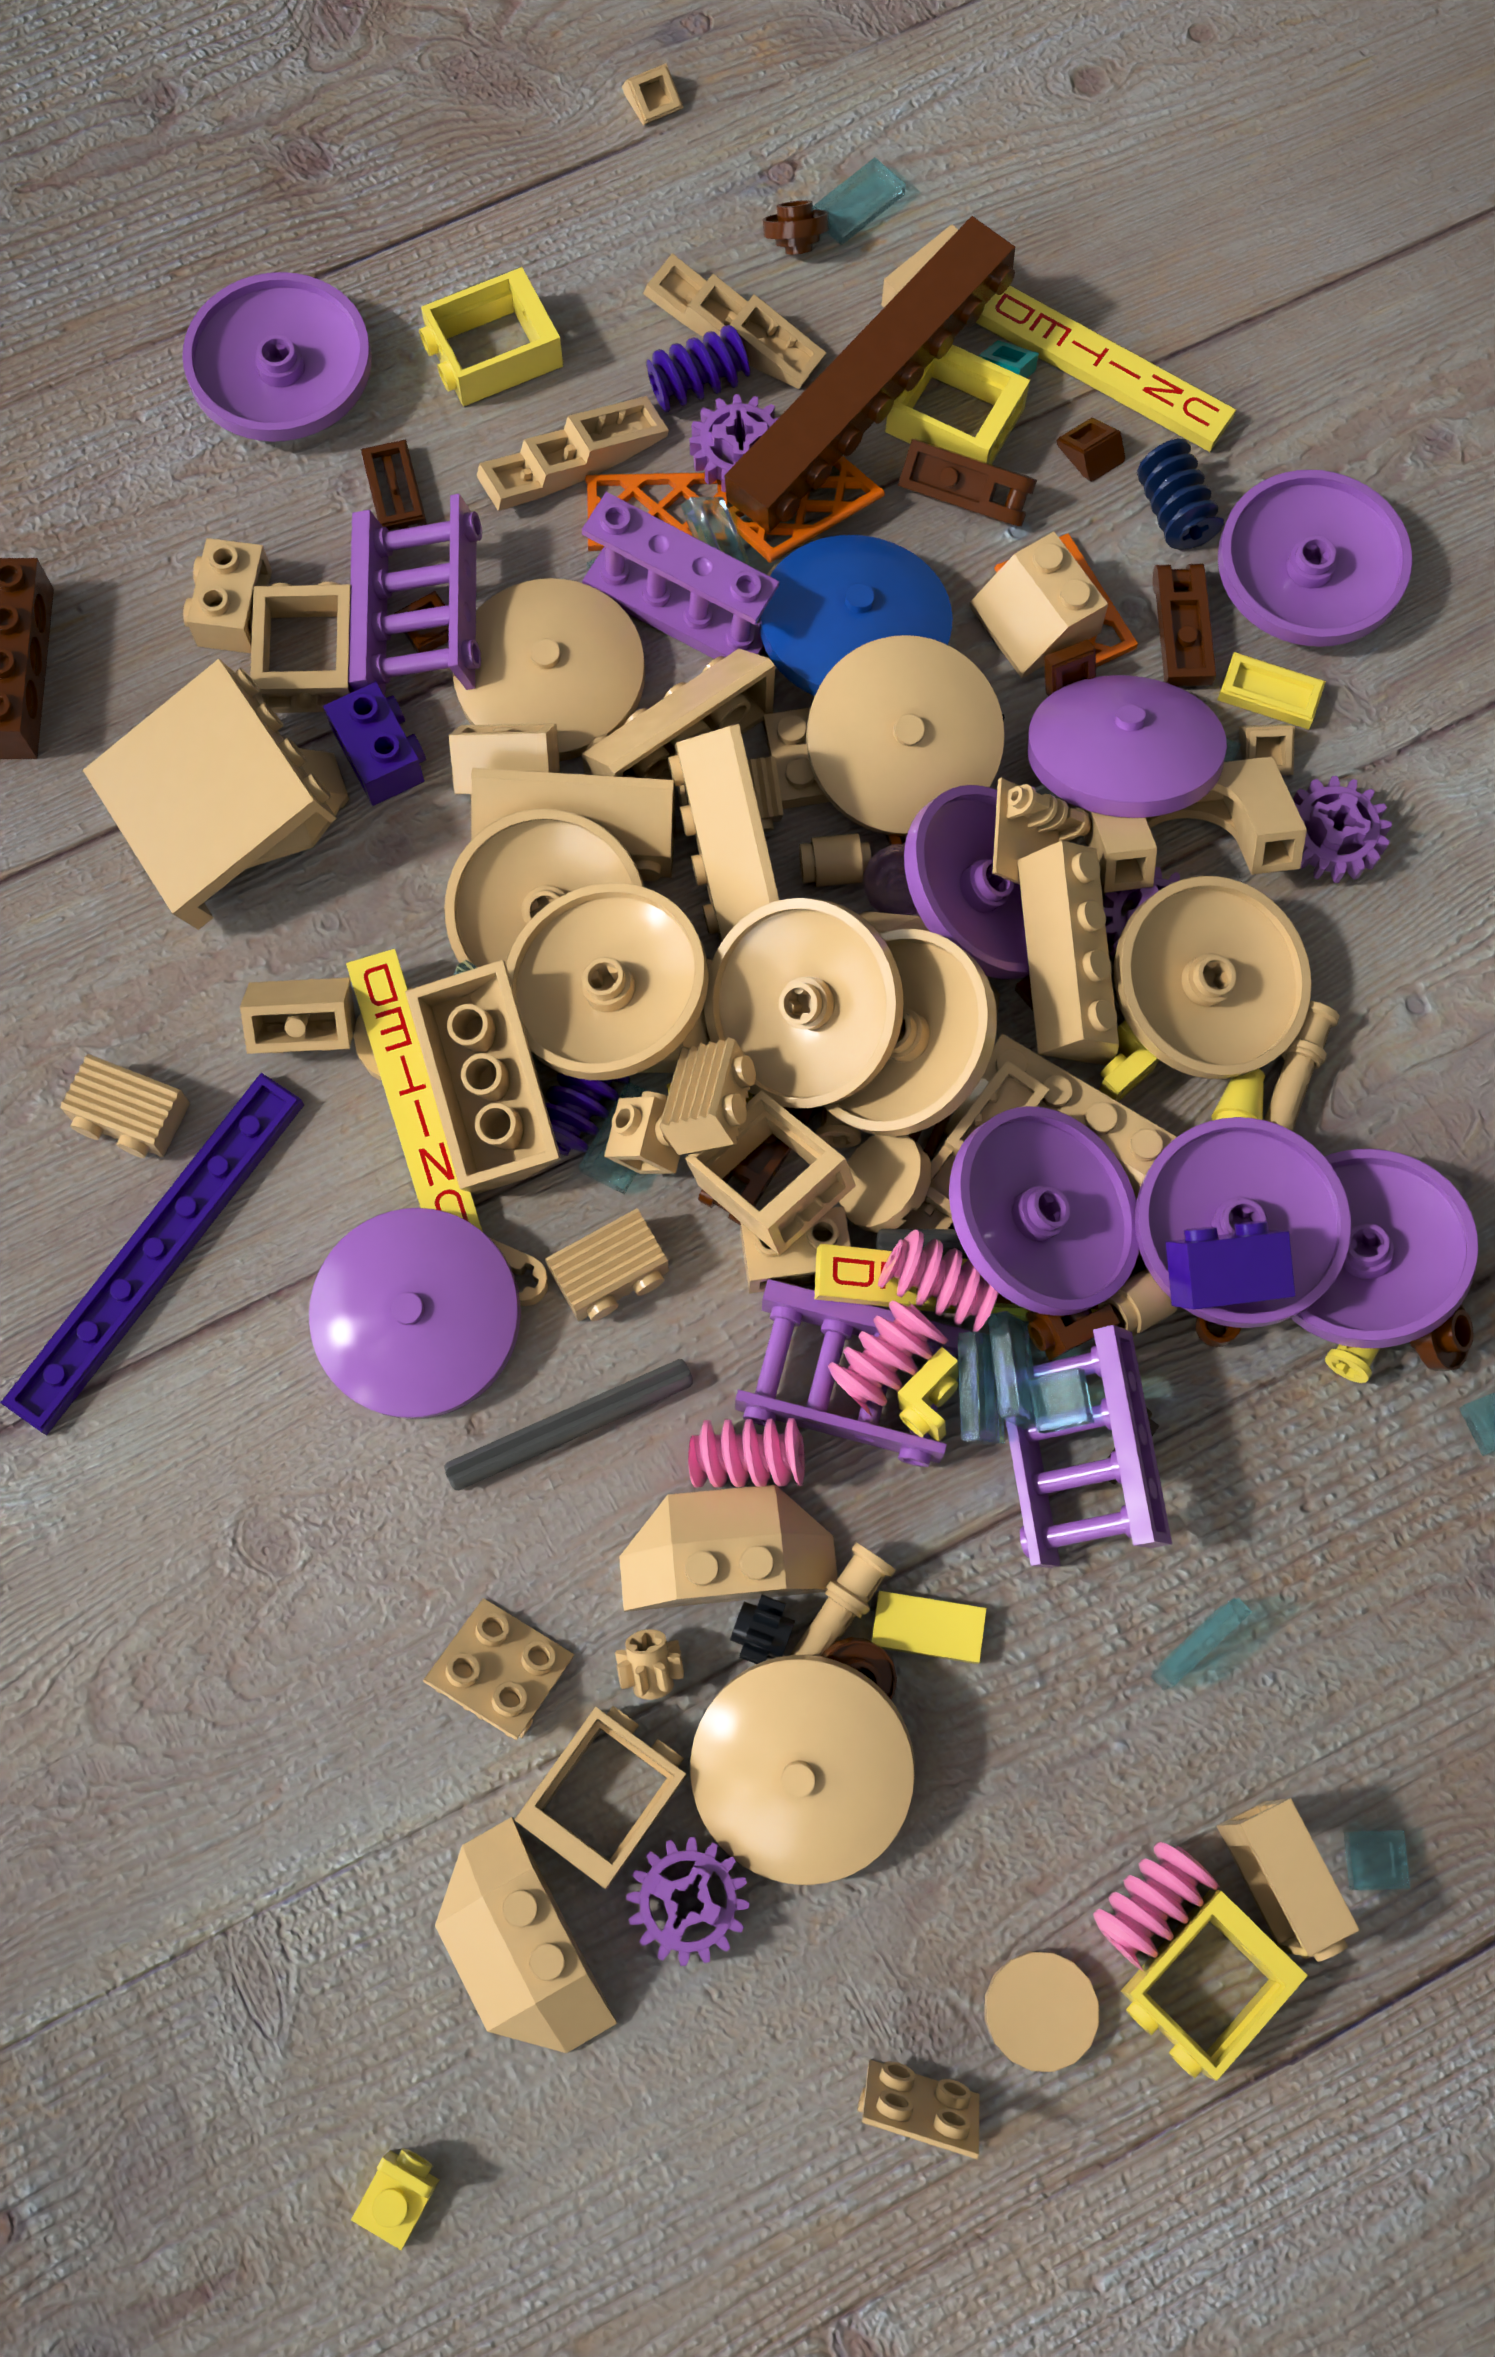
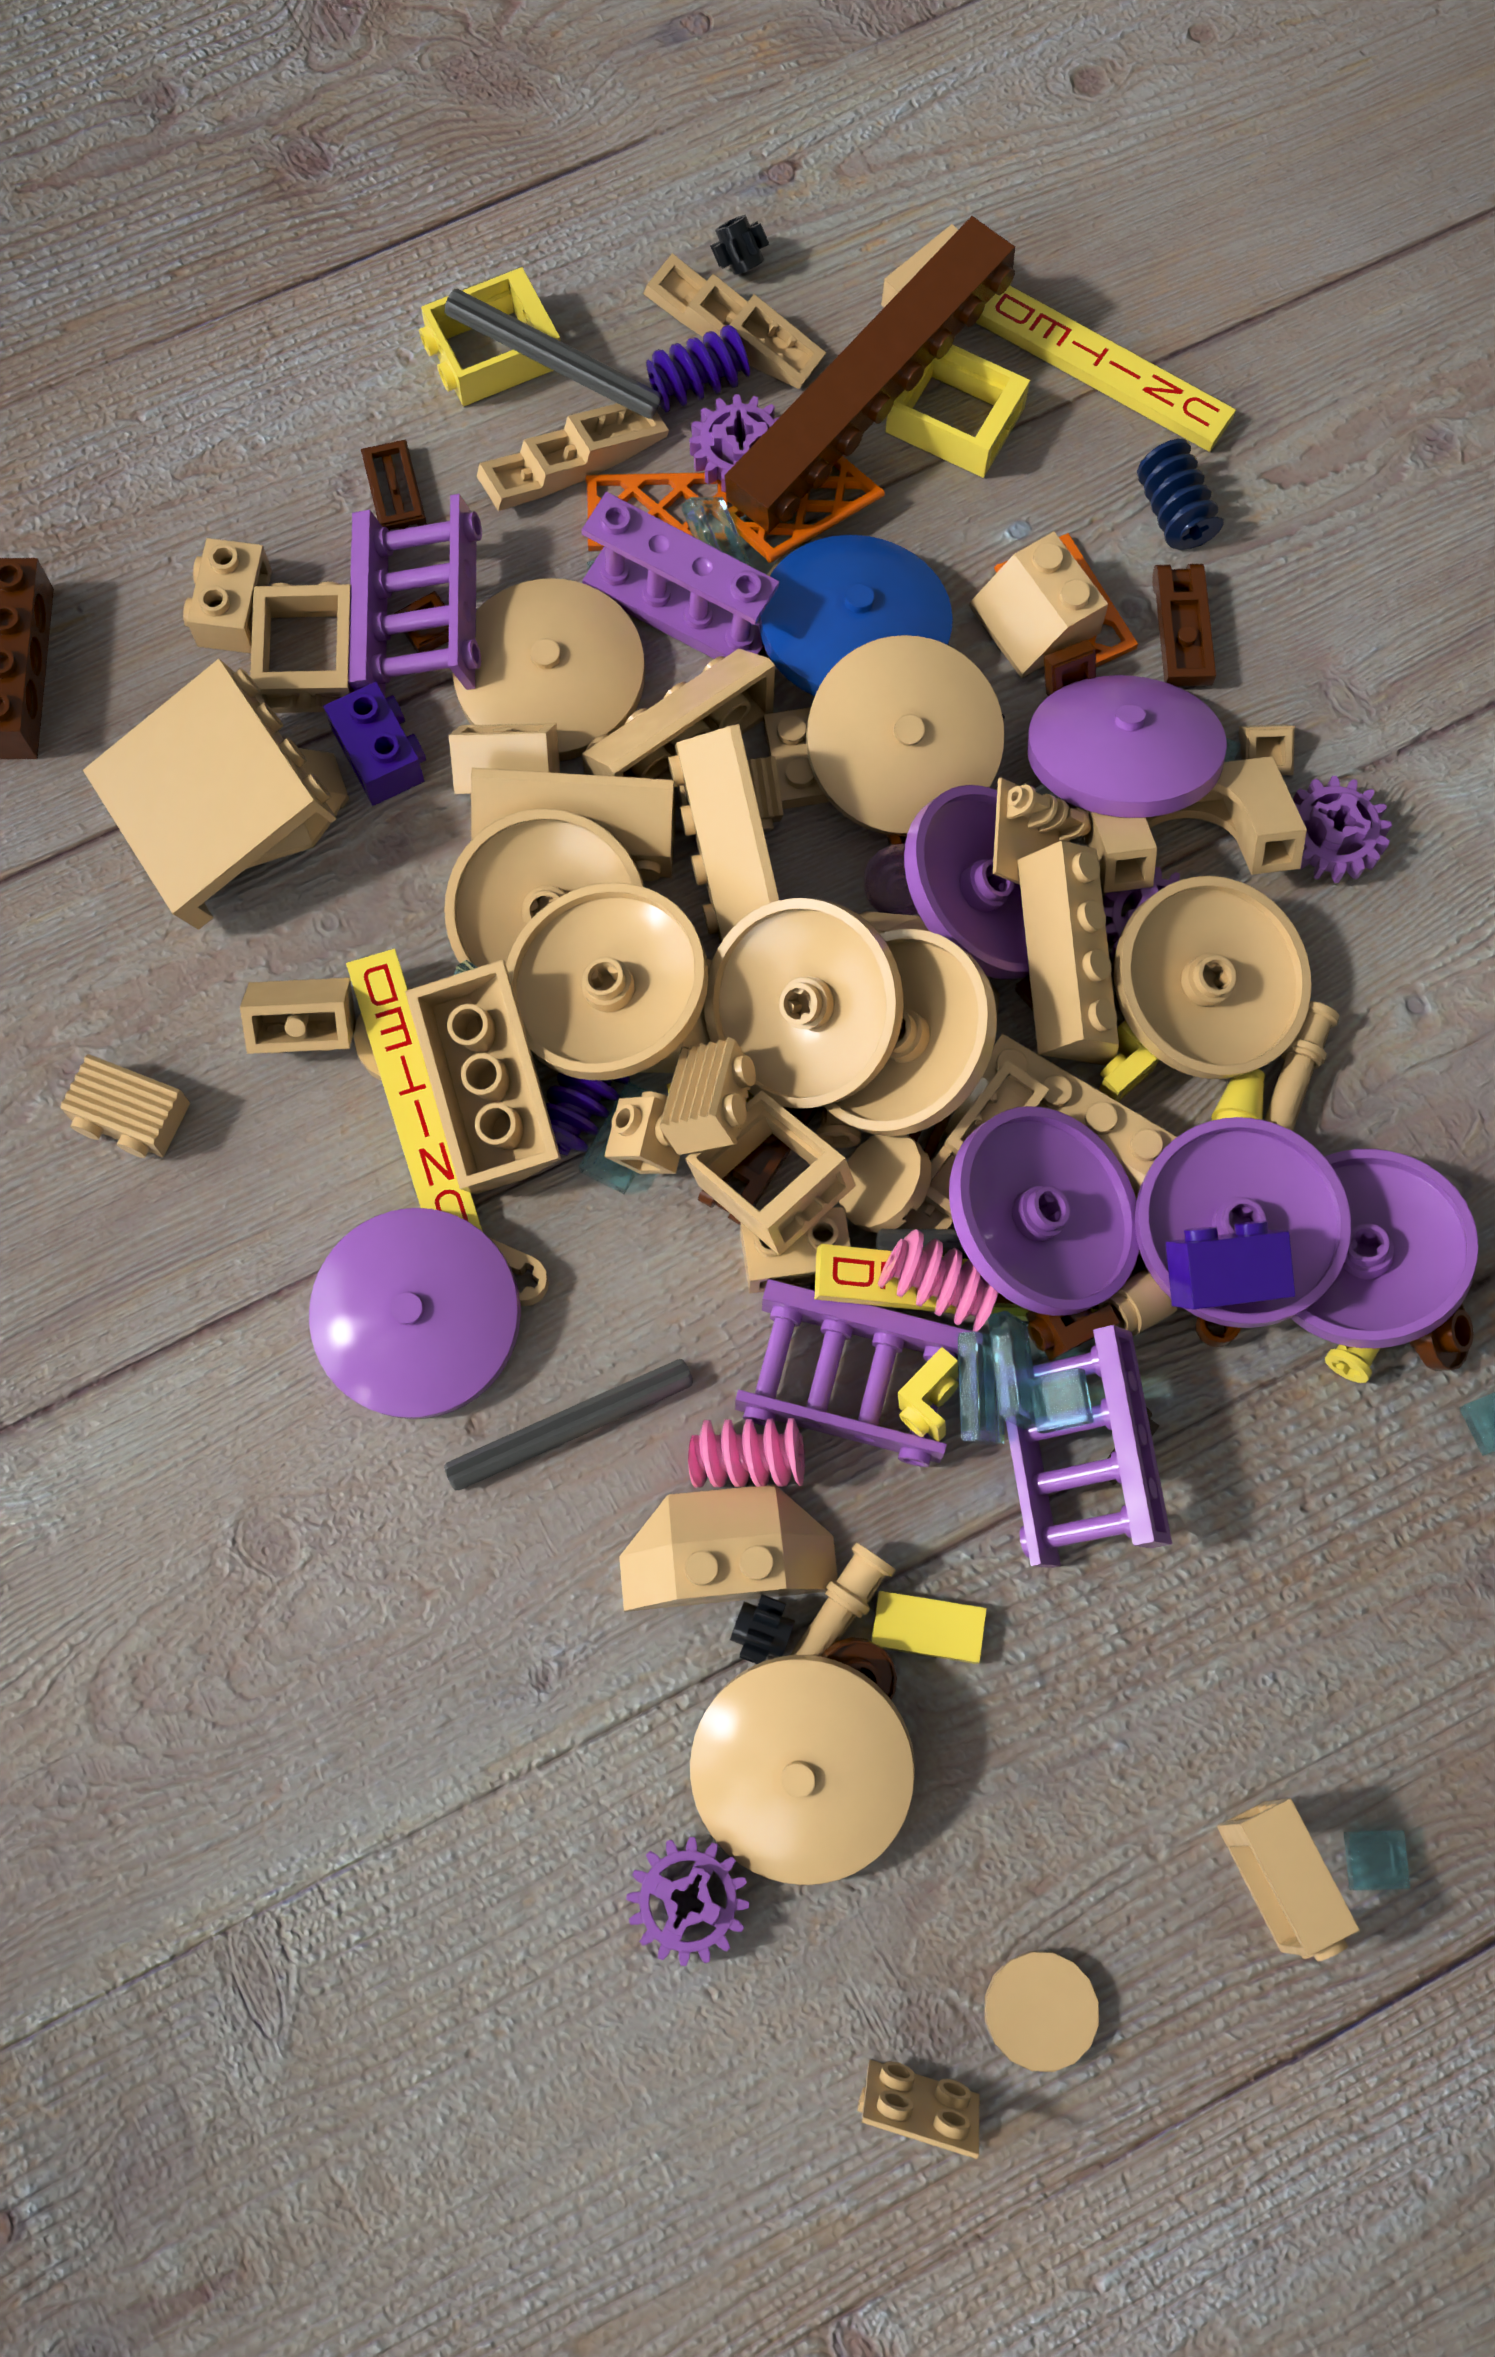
(152, 1254): dark purple tile -> none
(277, 356): medium lavender dish -> none
(396, 2197): light yellow bracket -> none
(499, 1669): tan hinge -> none
(518, 1947): tan wedge -> none
(552, 353): none -> dark grey axle
(566, 1842): tan window -> none
(609, 1266): tan brick -> none
(649, 1664): tan gear -> none
(652, 94): tan slope -> none
(739, 244): none -> black gear
(796, 226): reddish brown plate -> none
(834, 860): tan brick -> none
(860, 199): clear light blue tile -> none
(886, 1355): bright pink piece -> none
(965, 482): reddish brown plate -> none
(1011, 358): teal plate -> none
(1093, 448): reddish brown slope -> none
(1153, 1901): bright pink piece -> none
(1200, 1643): clear light blue tile -> none
(1247, 1937): light yellow window -> none
(1271, 690): light yellow tile -> none
(1314, 558): medium lavender dish -> none

